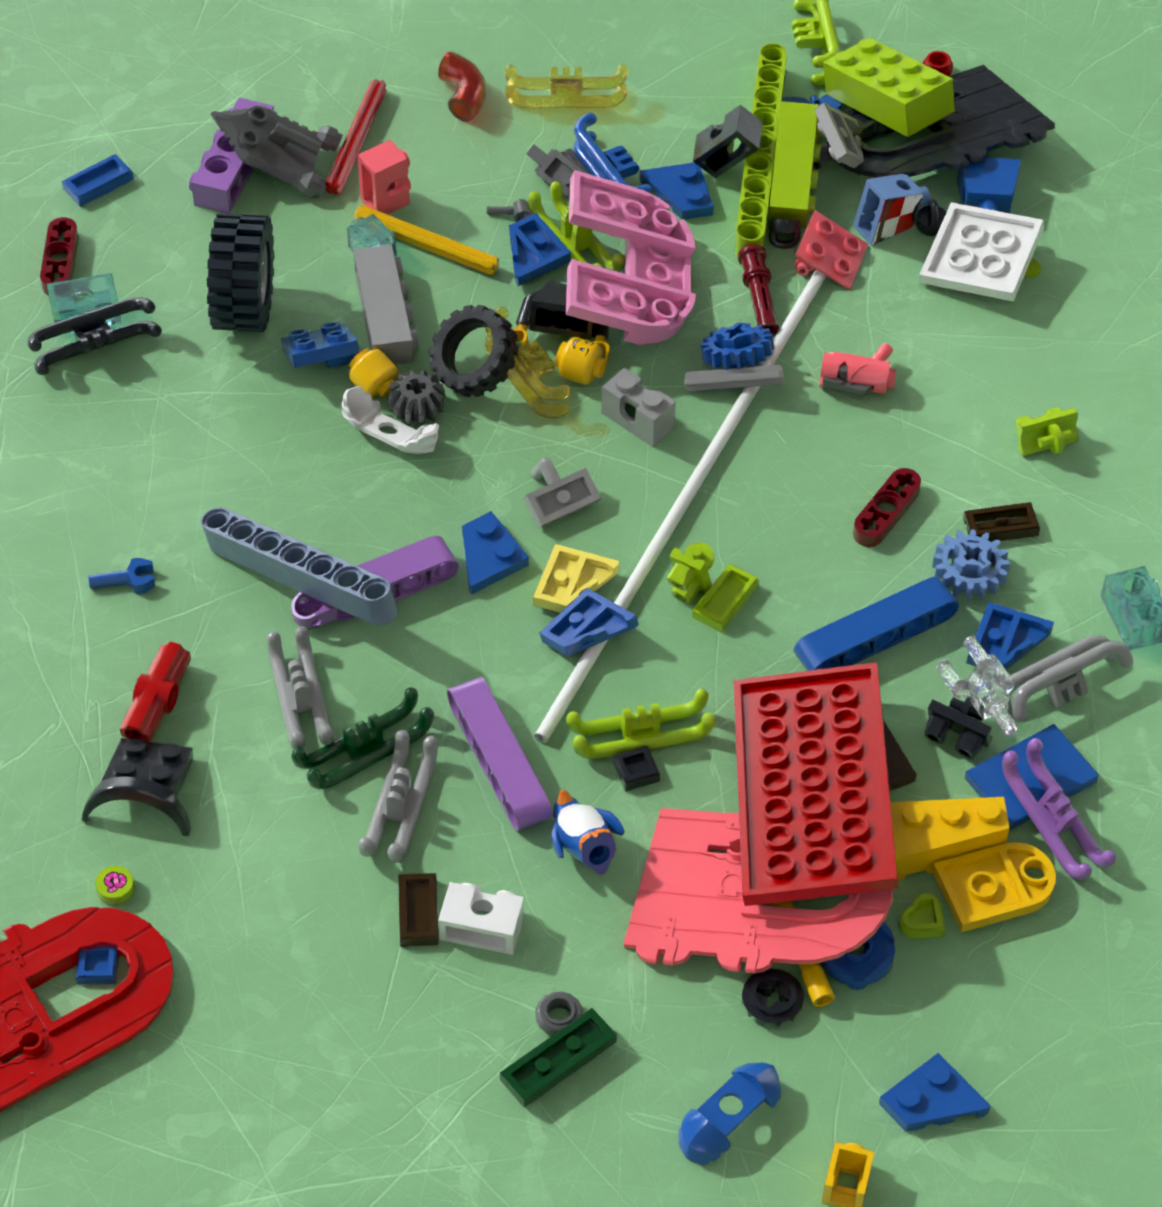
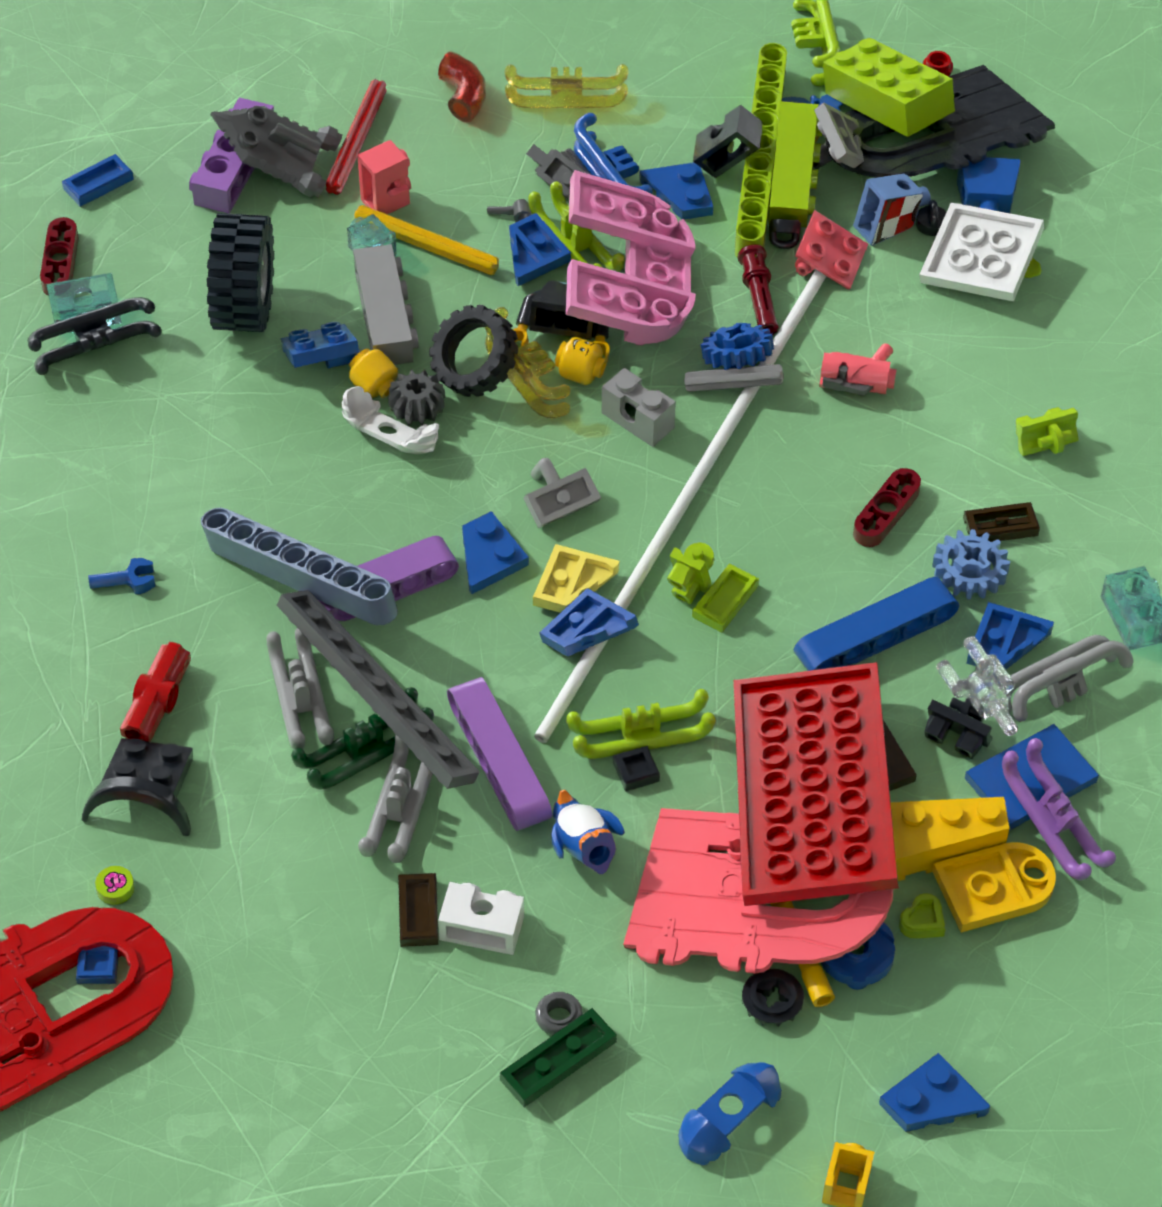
(378, 689): none -> dark grey plate

